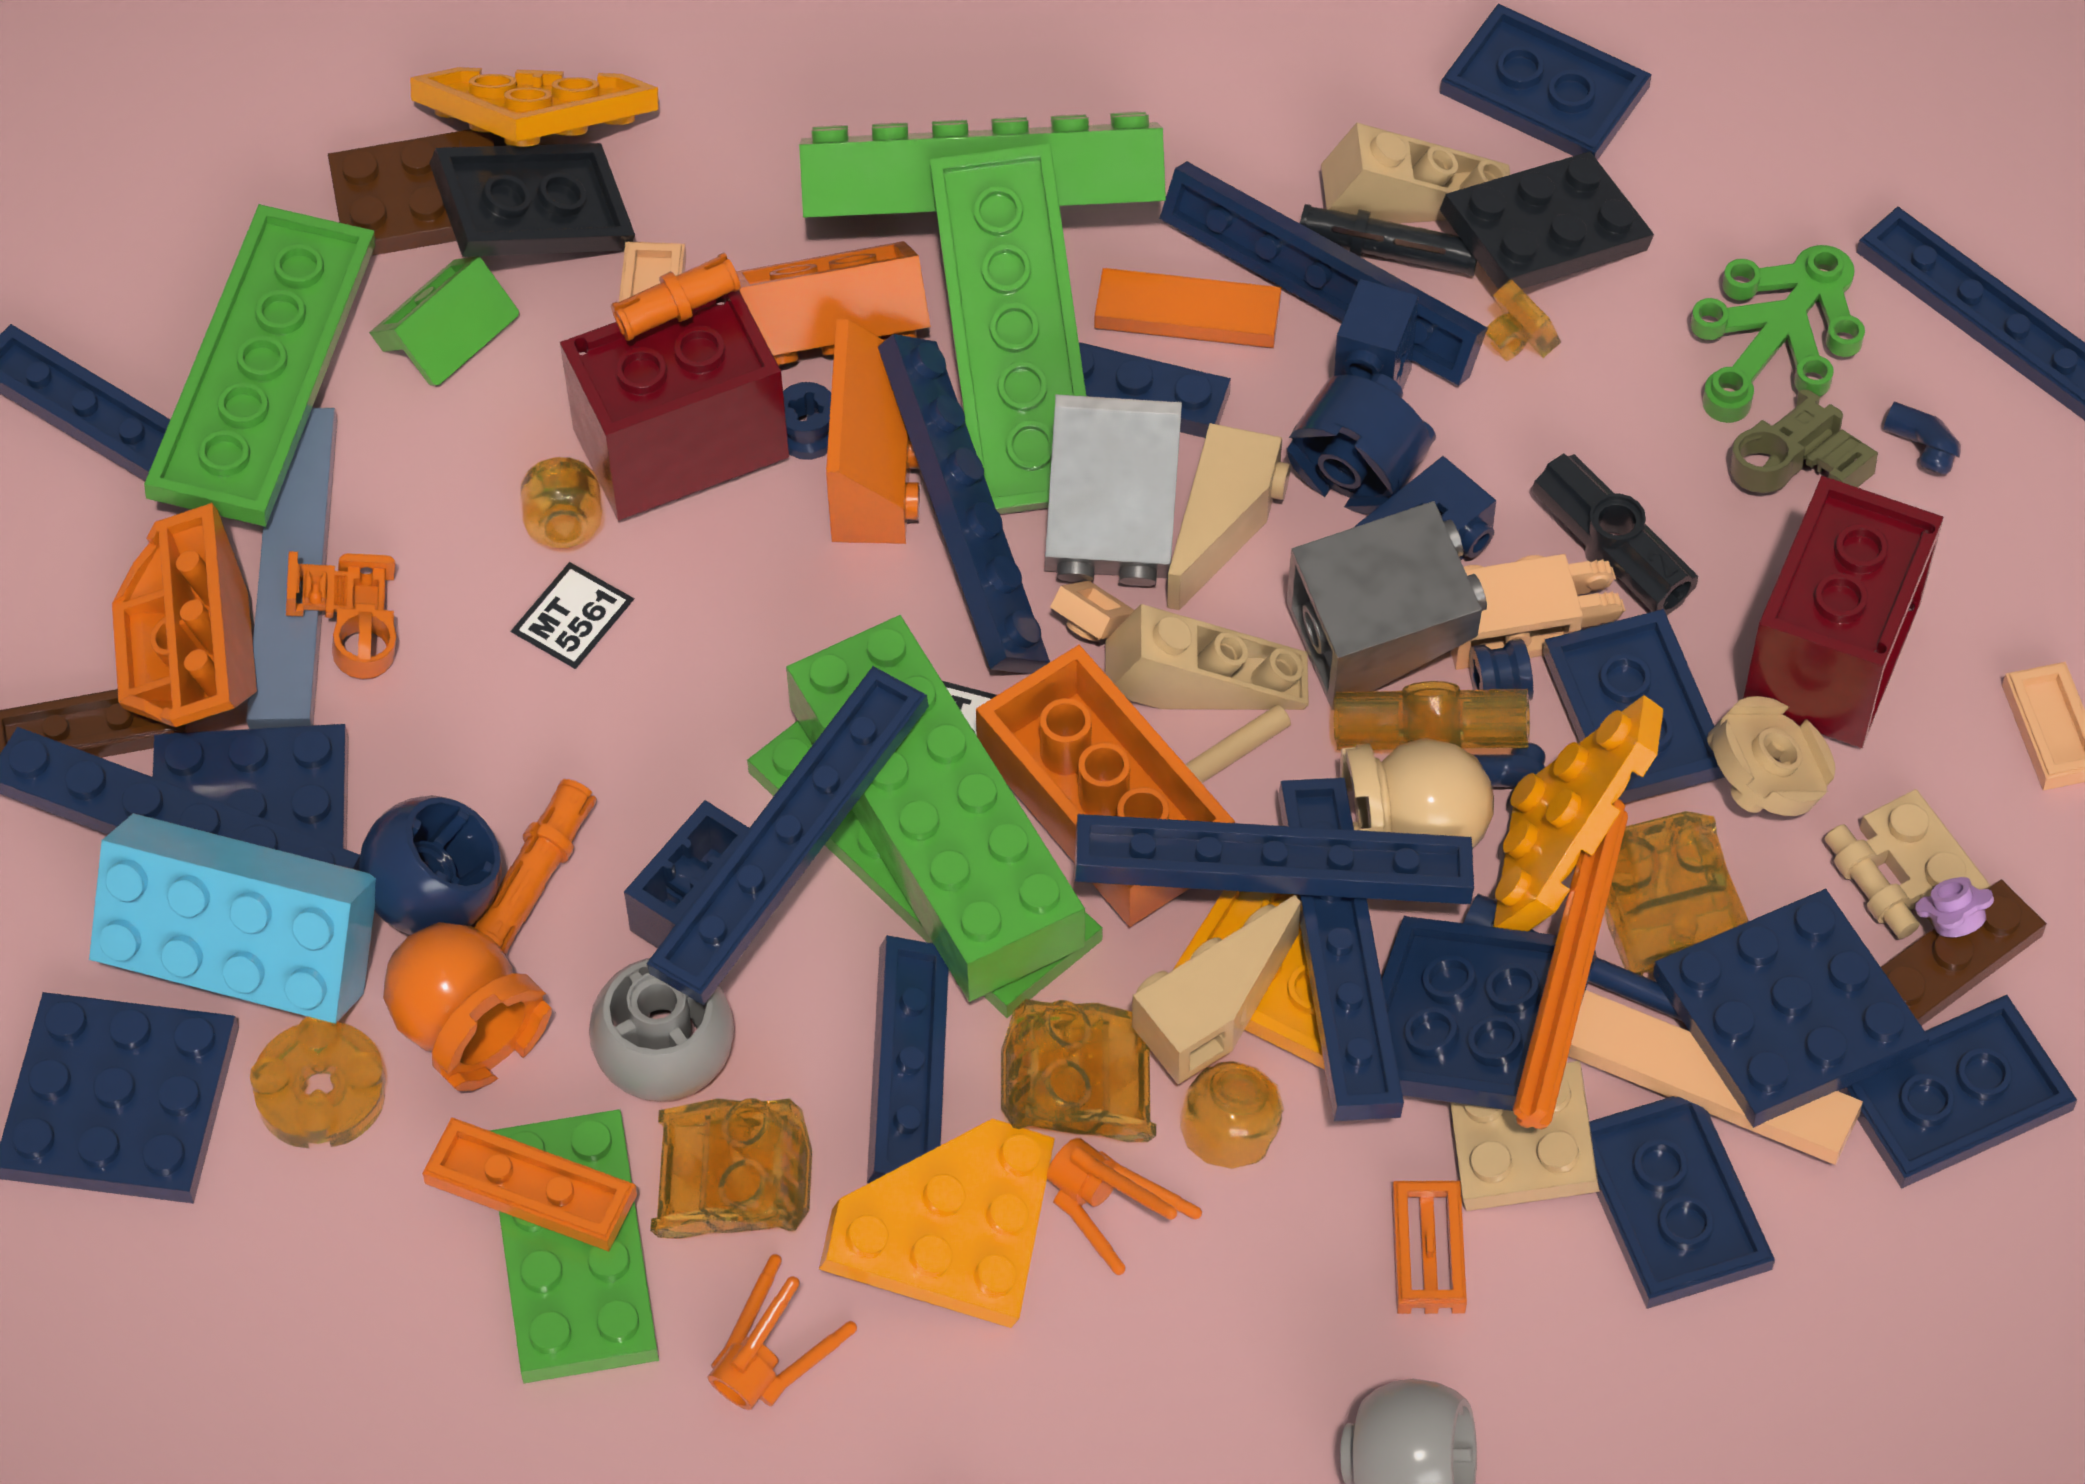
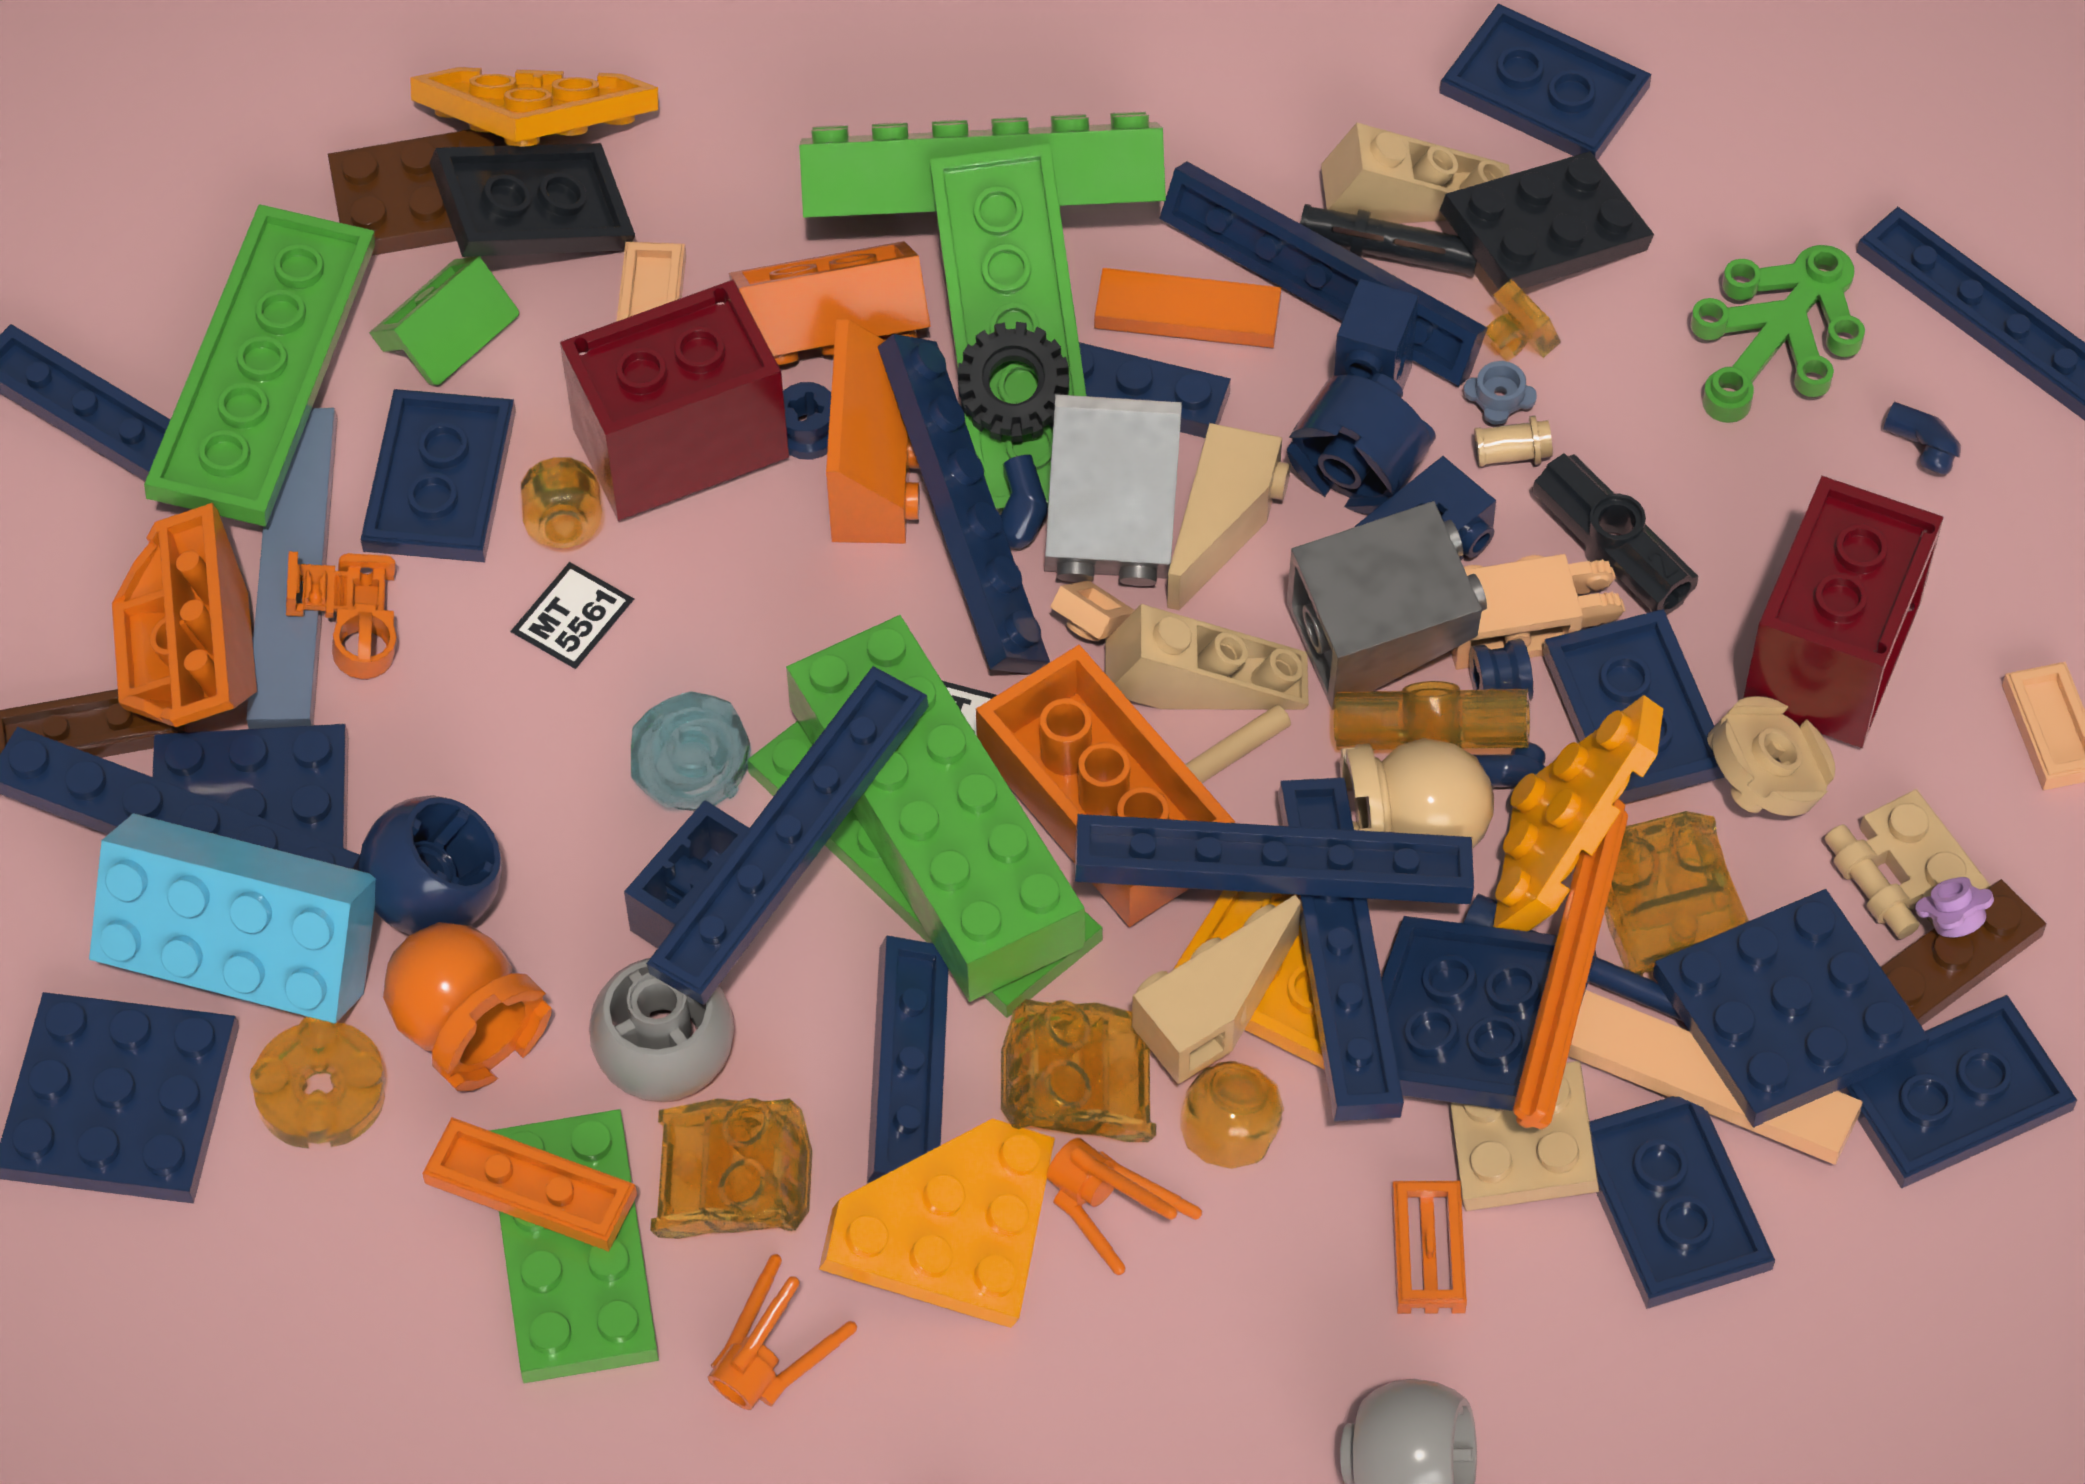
(438, 475): none -> dark blue tile
(545, 847): orange pin -> none
(675, 296): orange pin -> none
(689, 751): none -> clear light blue hat
(1005, 346): none -> black tyre
(1026, 504): none -> dark blue arm
(1504, 378): none -> sand blue plate
(1514, 442): none -> tan pin
(1813, 436): olive piece -> none

